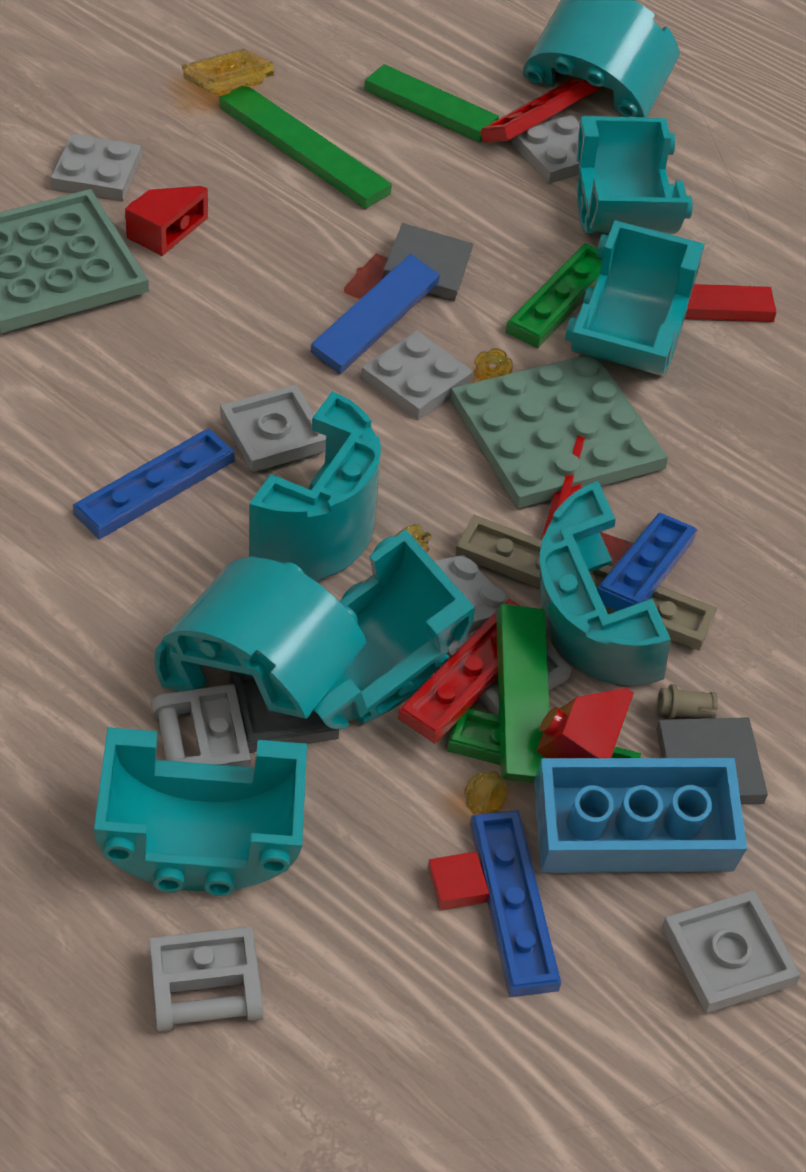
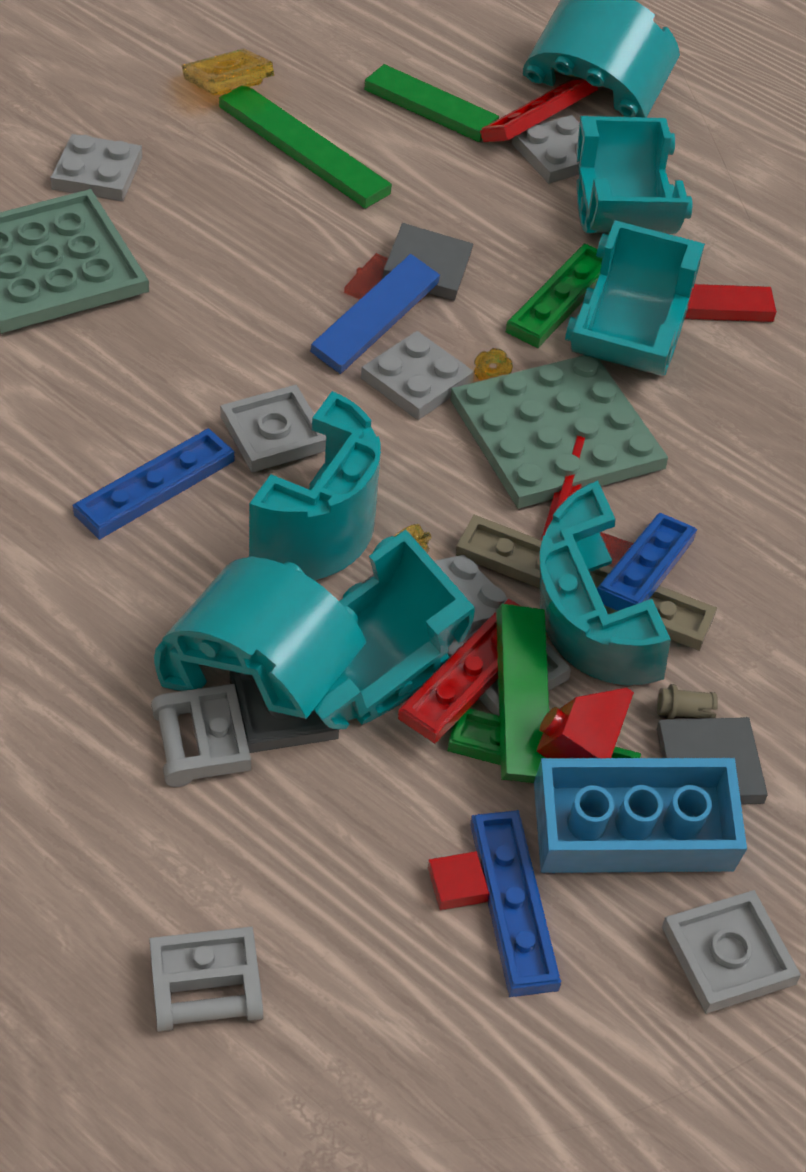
(165, 216): red slope -> none
(199, 821): teal cylinder -> none
(486, 793): clear yellow plate -> none

